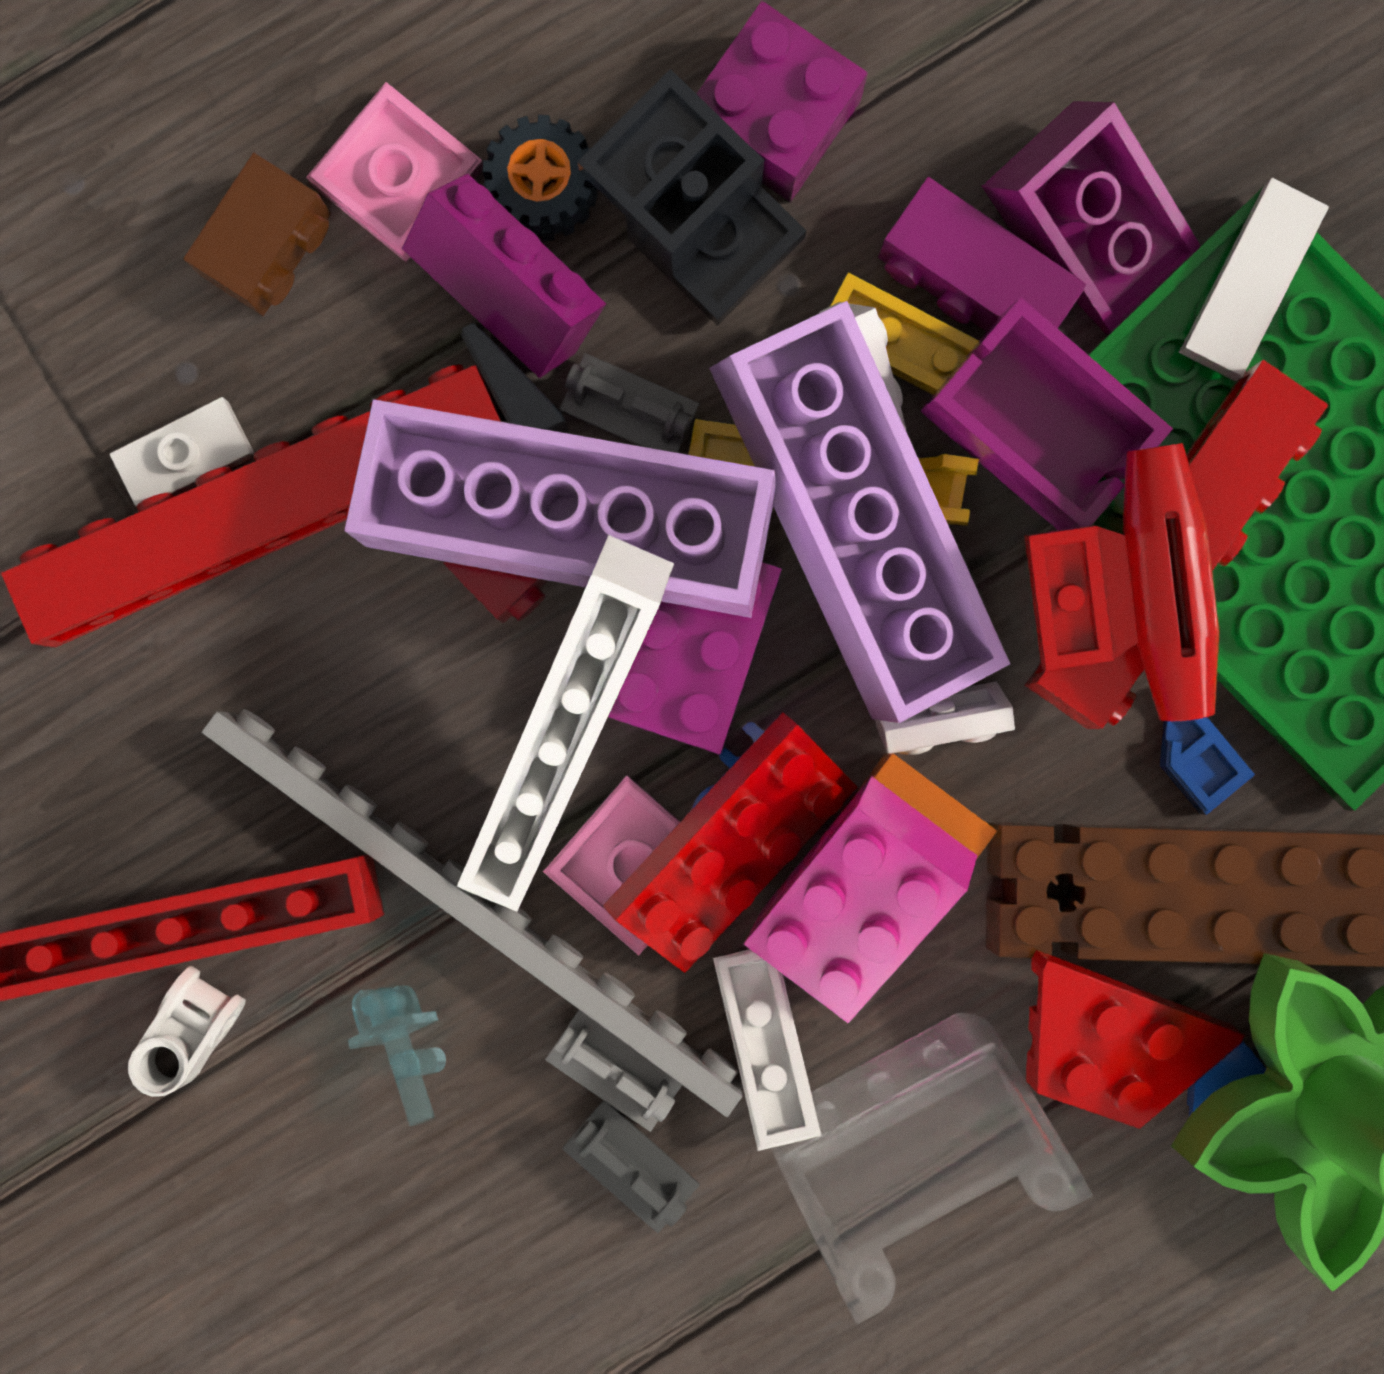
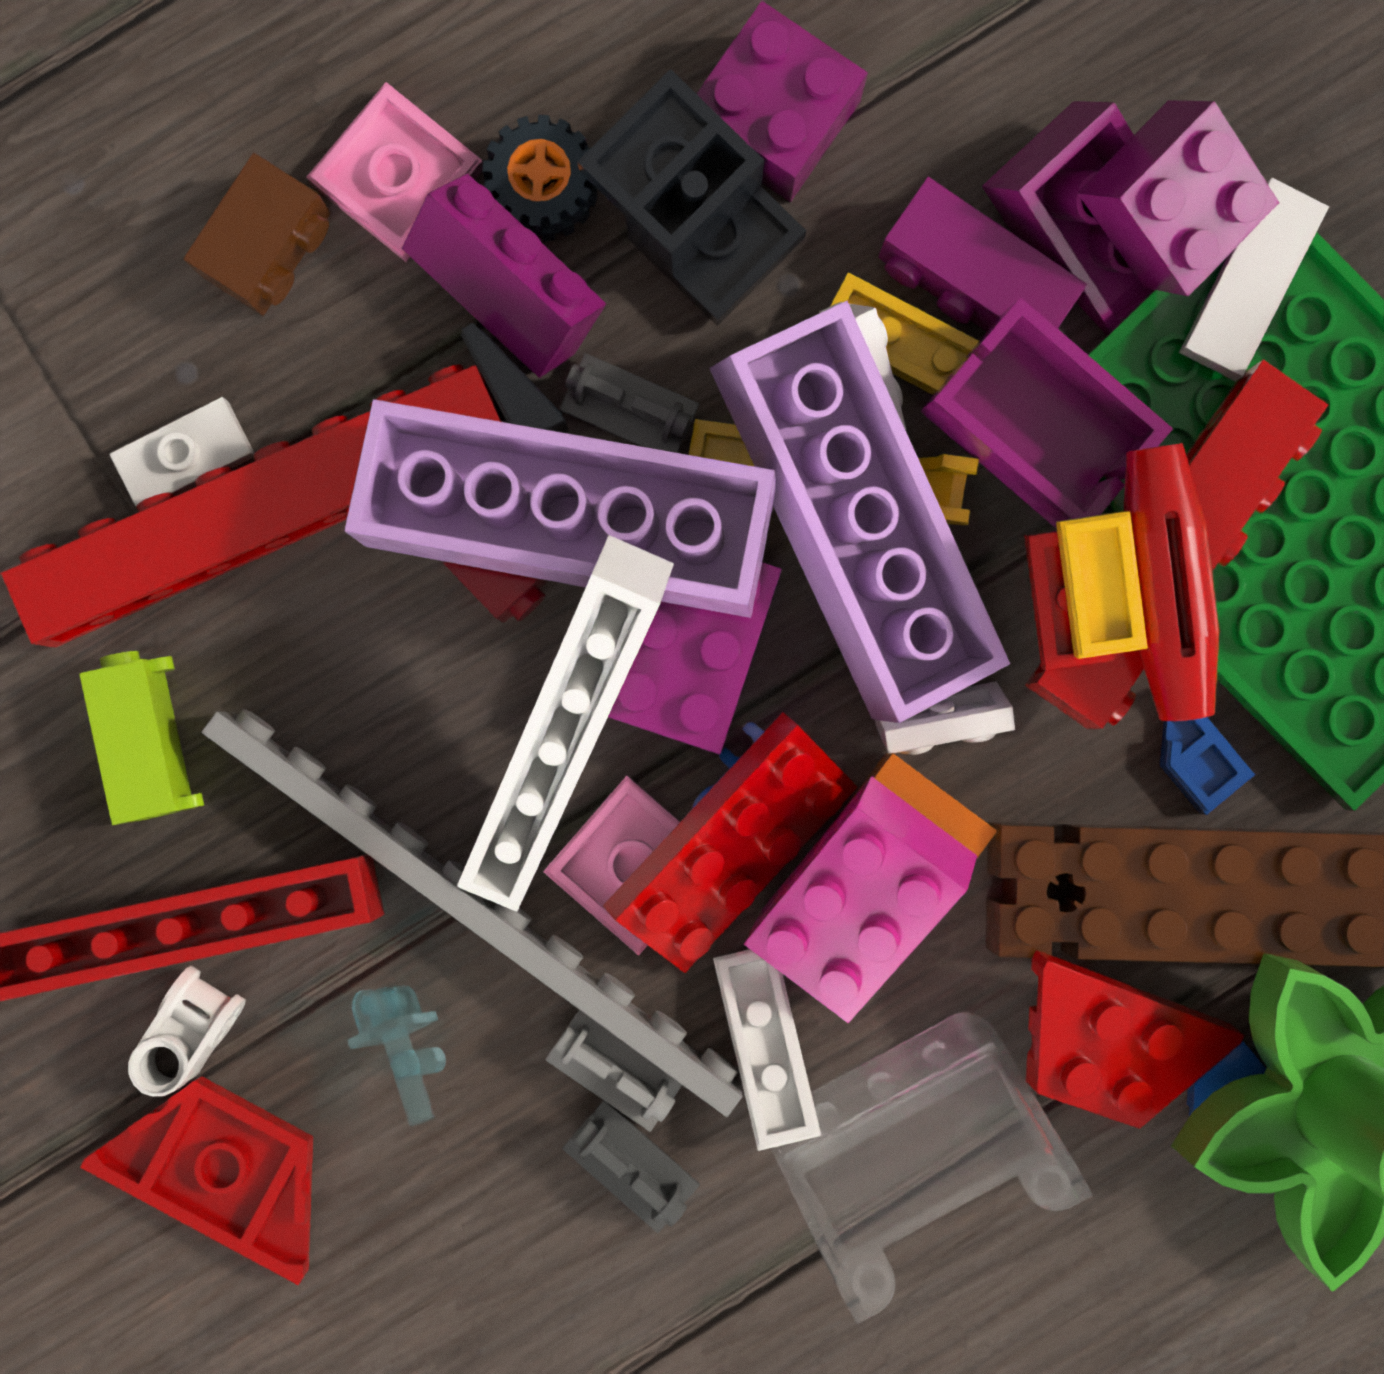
(137, 738): none -> lime brick
(221, 1172): none -> red wing
(1101, 584): none -> yellow tile
(1179, 196): none -> brick

